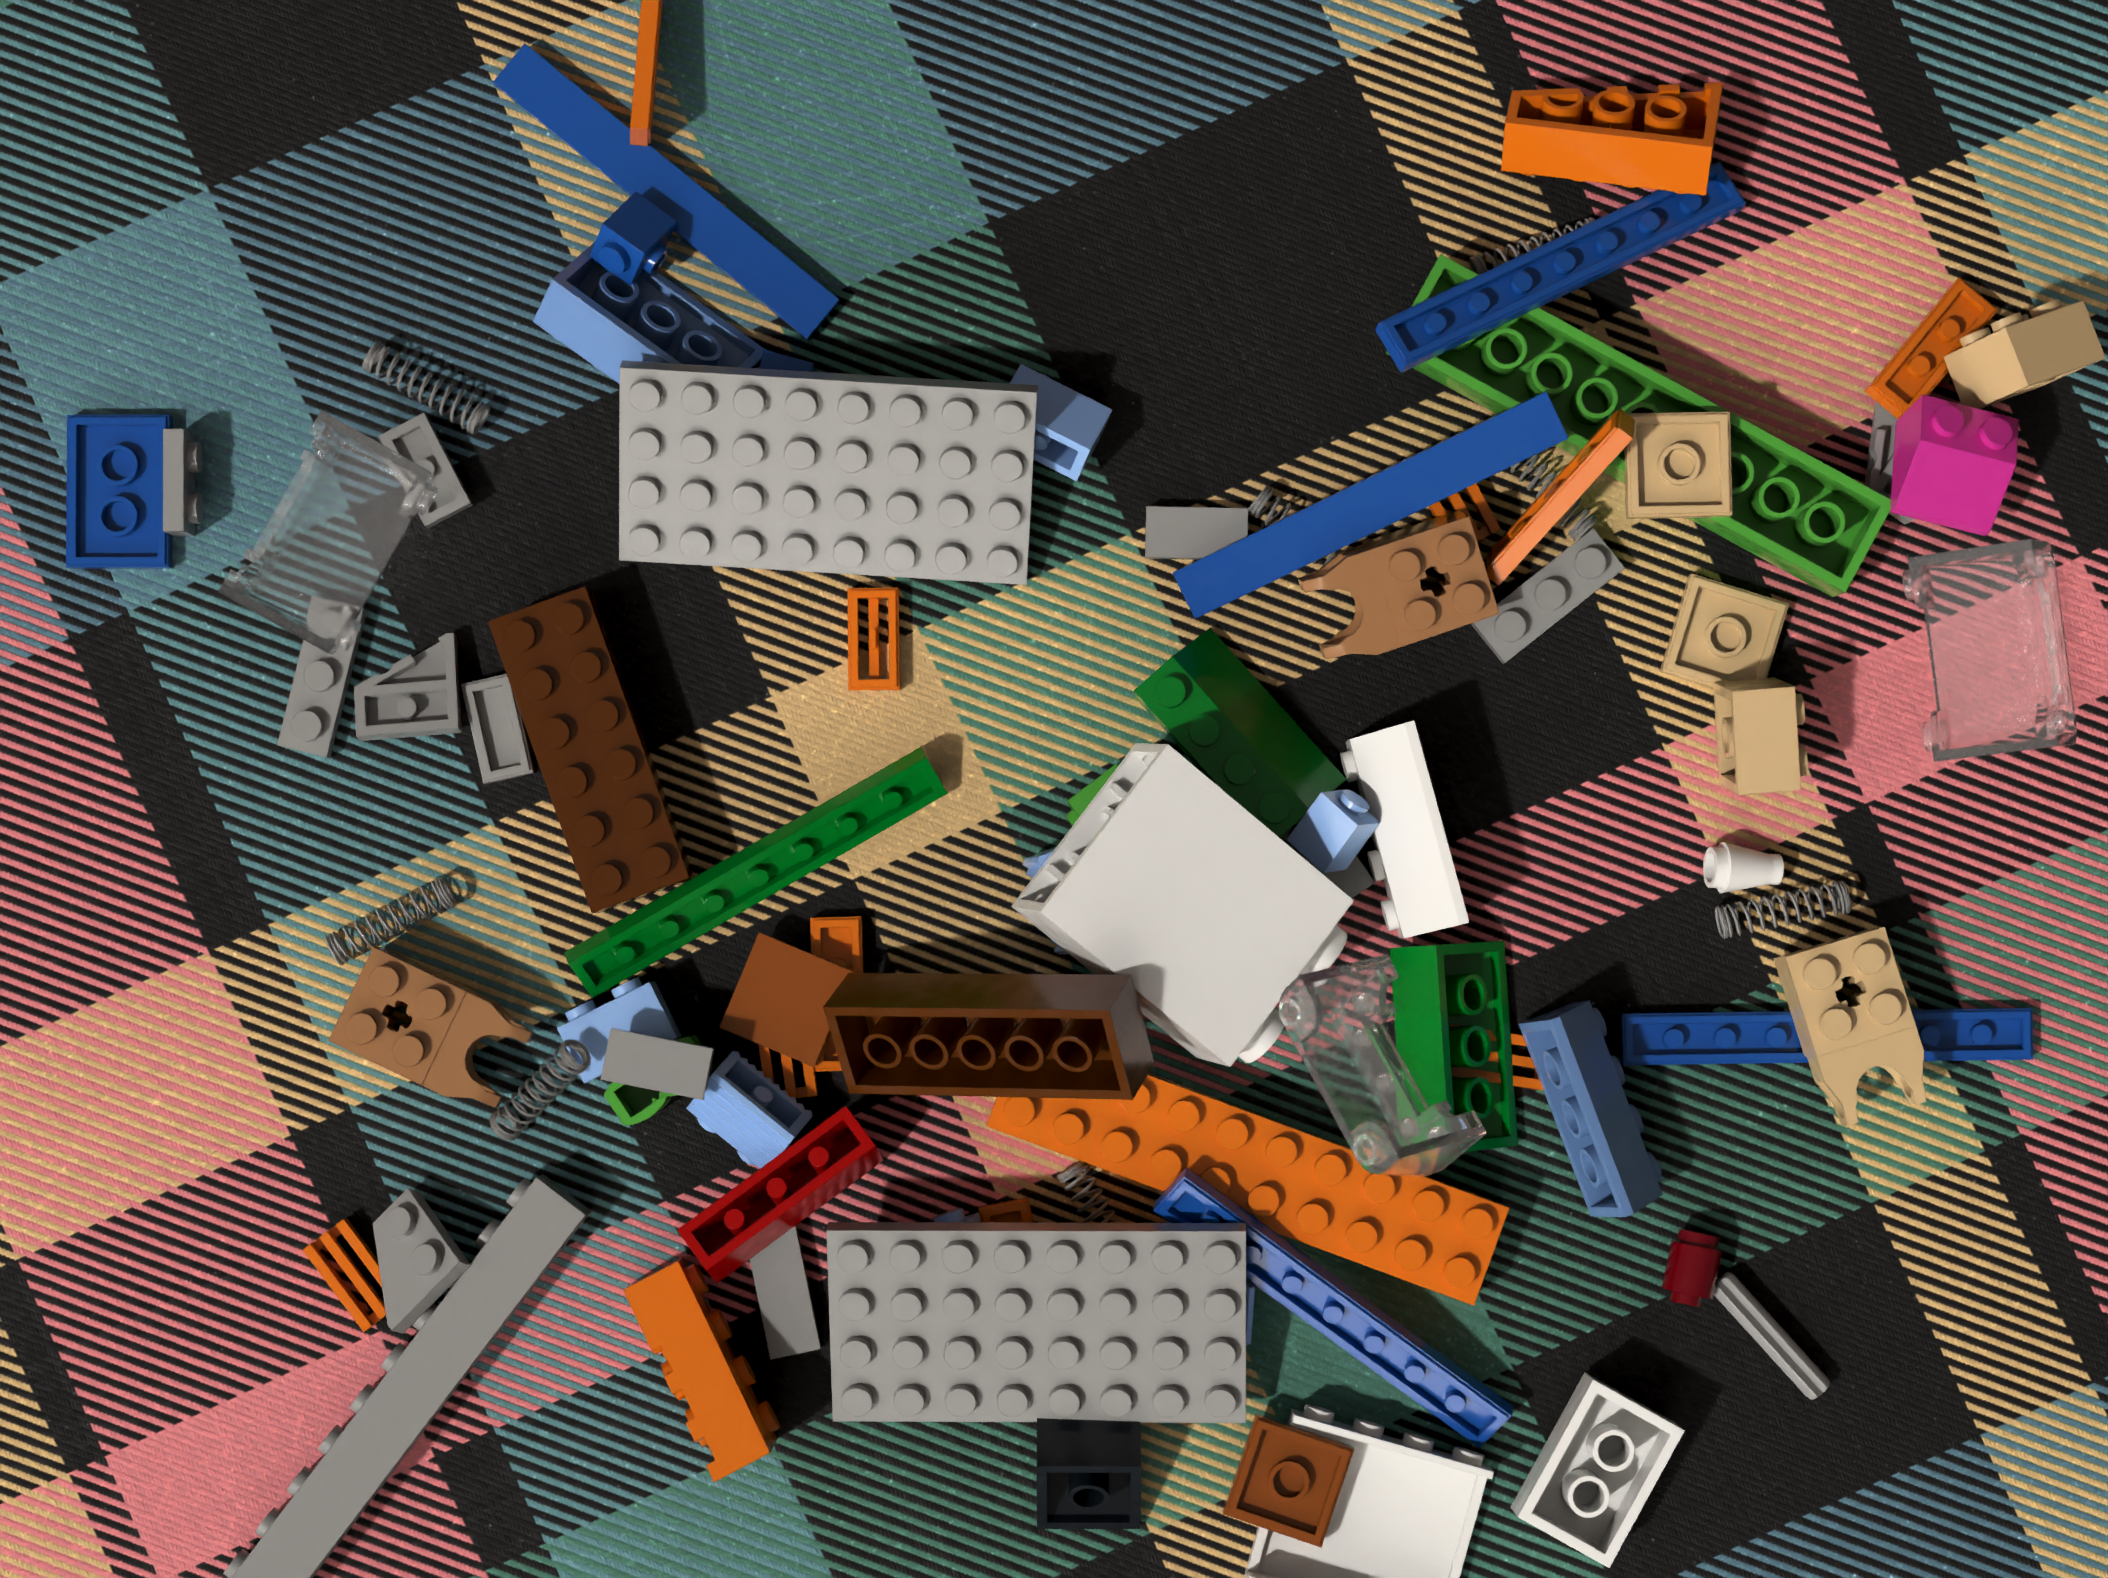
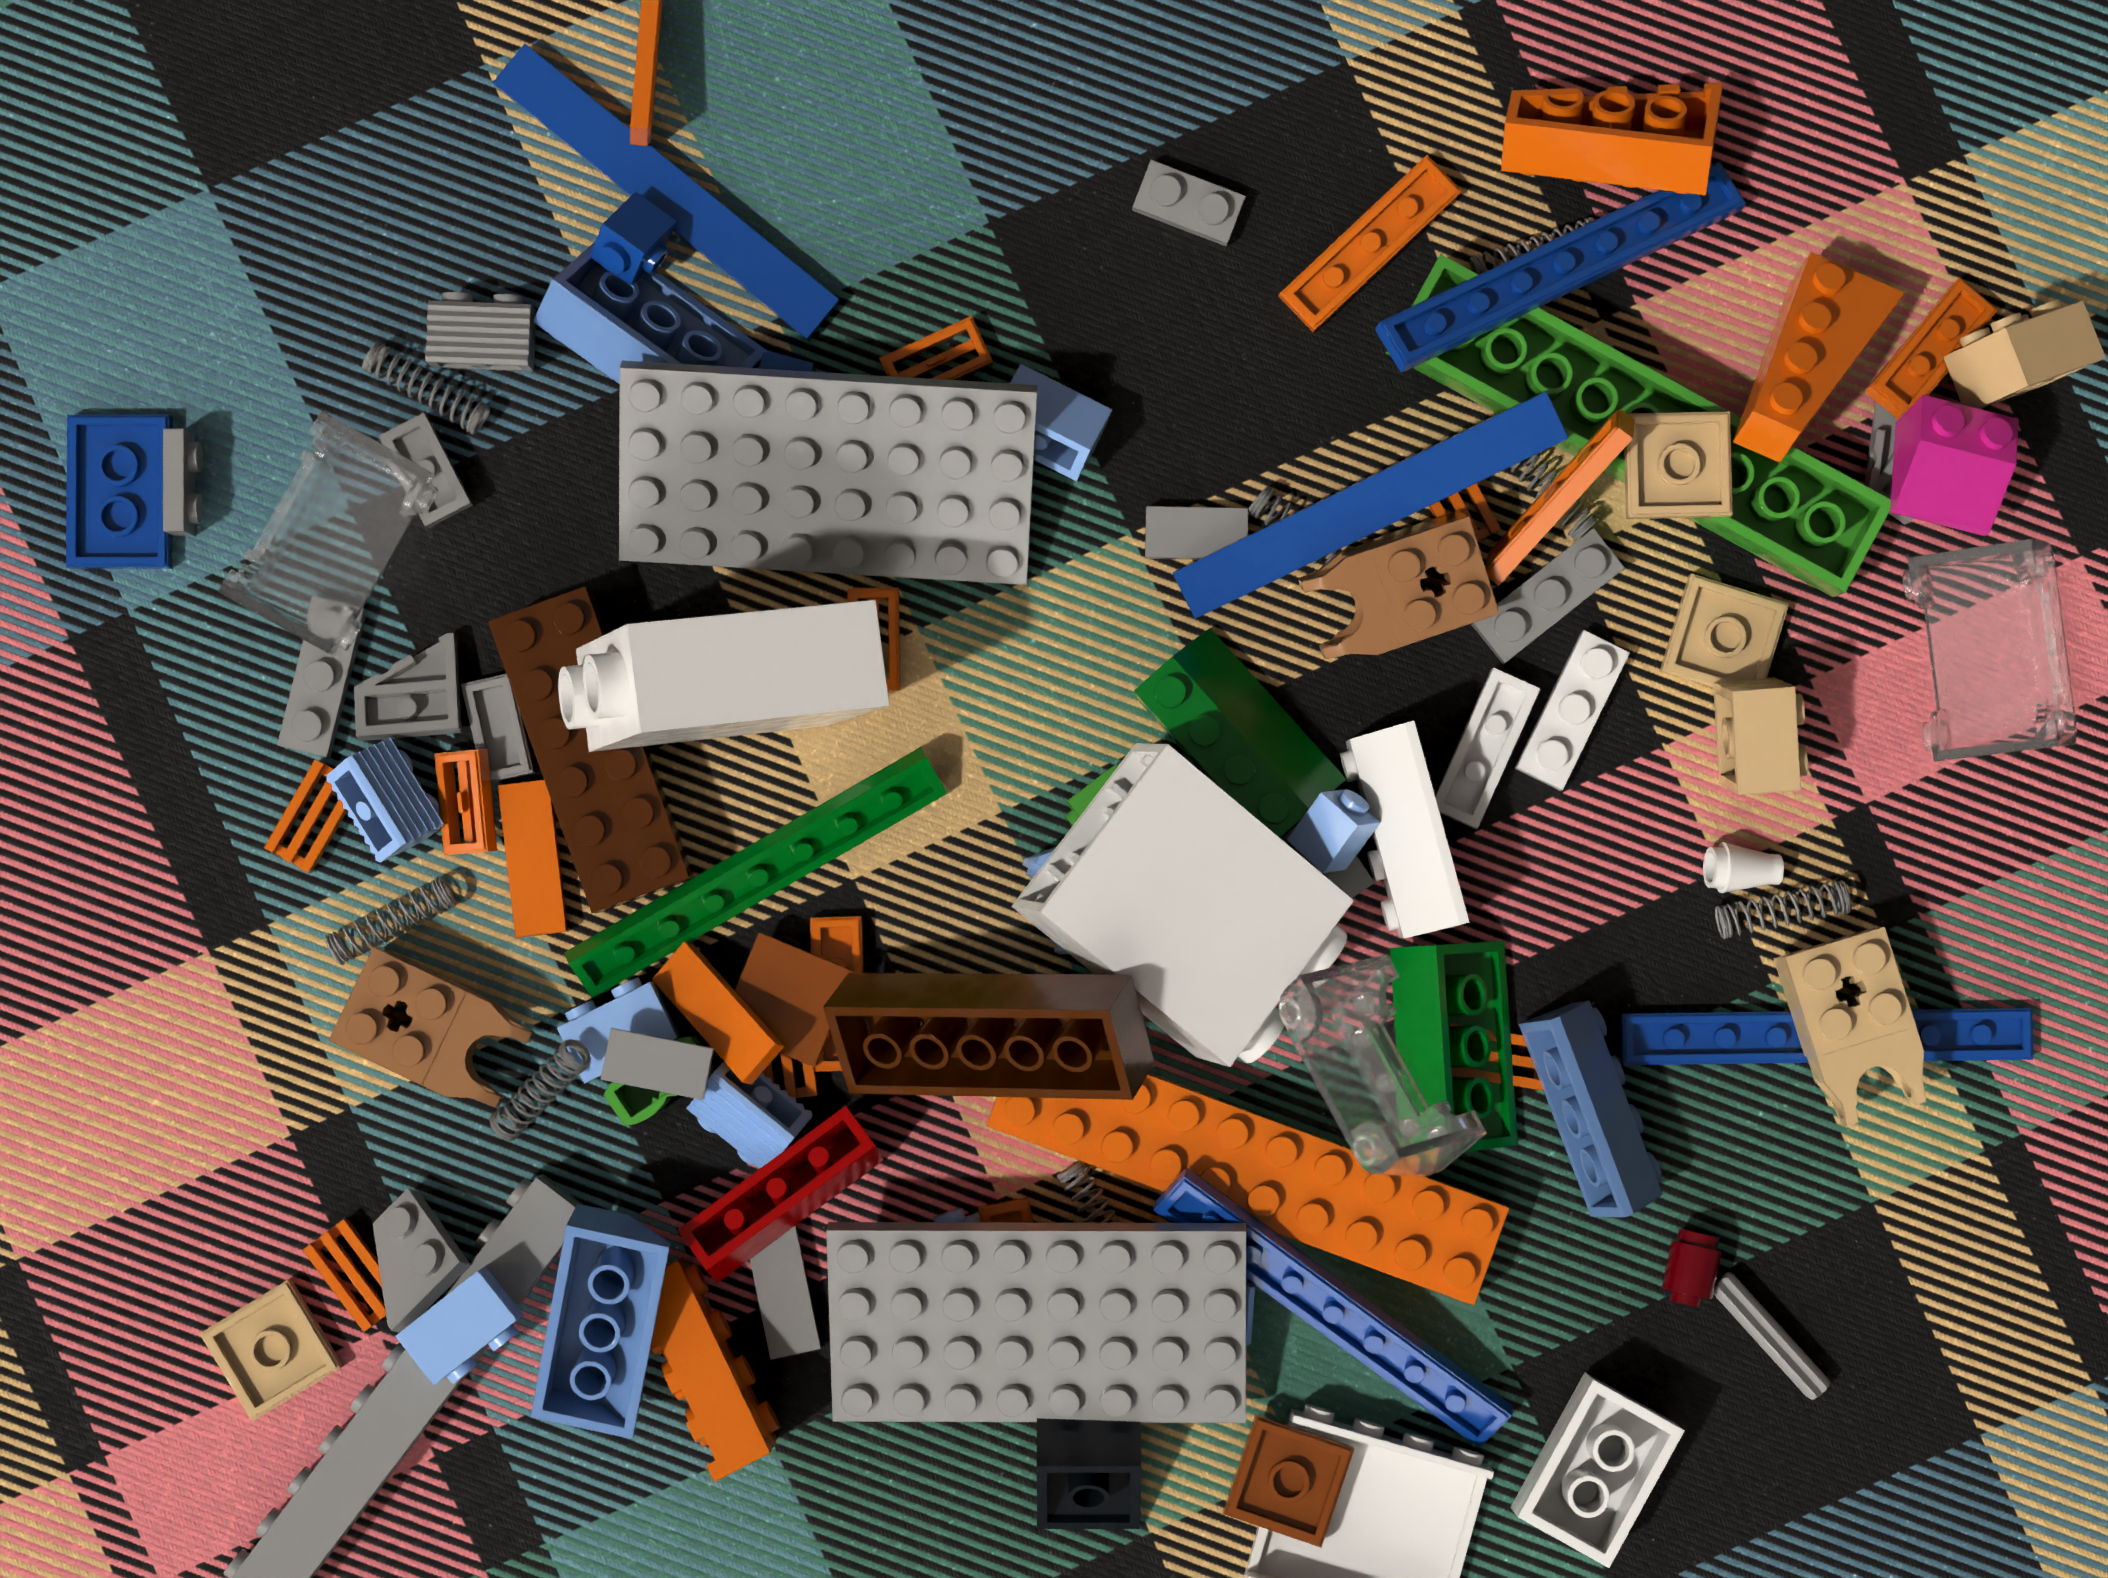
(271, 1349): none -> tan tile
(293, 810): none -> orange tile
(385, 799): none -> light blue brick
(460, 1326): none -> light blue brick
(473, 801): none -> orange tile
(481, 333): none -> light grey brick
(532, 859): none -> orange tile
(601, 1322): none -> medium blue slope
(718, 1013): none -> orange tile
(726, 675): none -> white brick
(932, 340): none -> orange tile
(1188, 203): none -> light grey plate
(1370, 243): none -> orange tile
(1485, 747): none -> white plate
(1572, 710): none -> white plate
(1815, 342): none -> orange wedge

